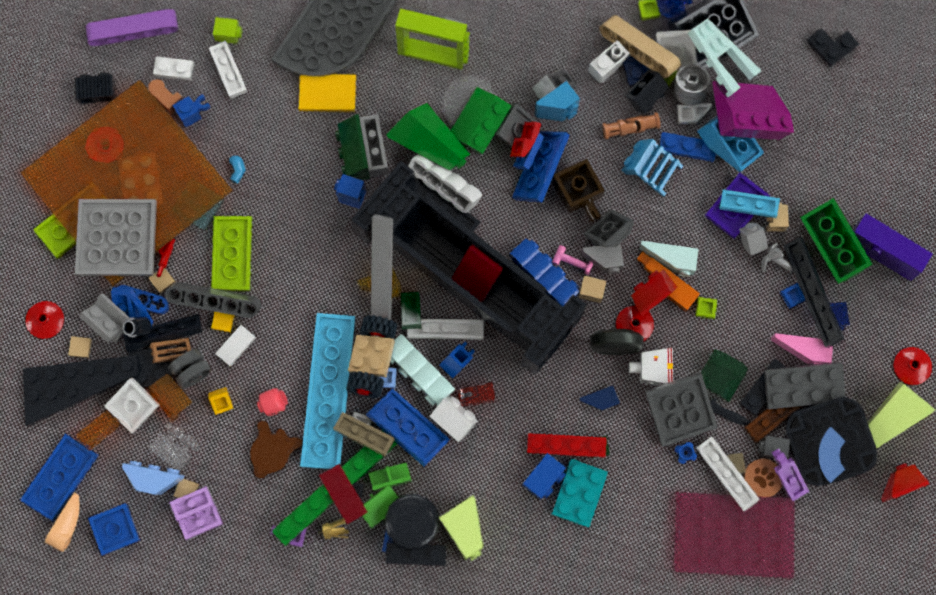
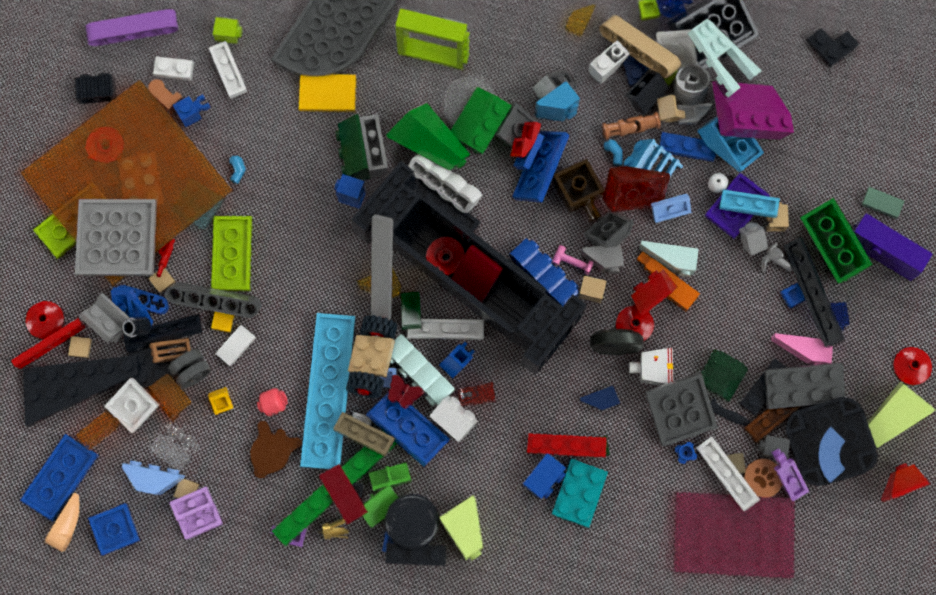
(48, 344): none -> red tile
(410, 394): none -> dark red animal
(440, 248): none -> red dish
(580, 19): none -> clear yellow tile
(617, 151): none -> dark azure arm
(634, 188): none -> clear red slope
(668, 109): none -> tan panel
(671, 208): none -> light blue plate
(706, 308): lime tile -> none
(717, 183): none -> white piece
(882, 202): none -> sand green tile

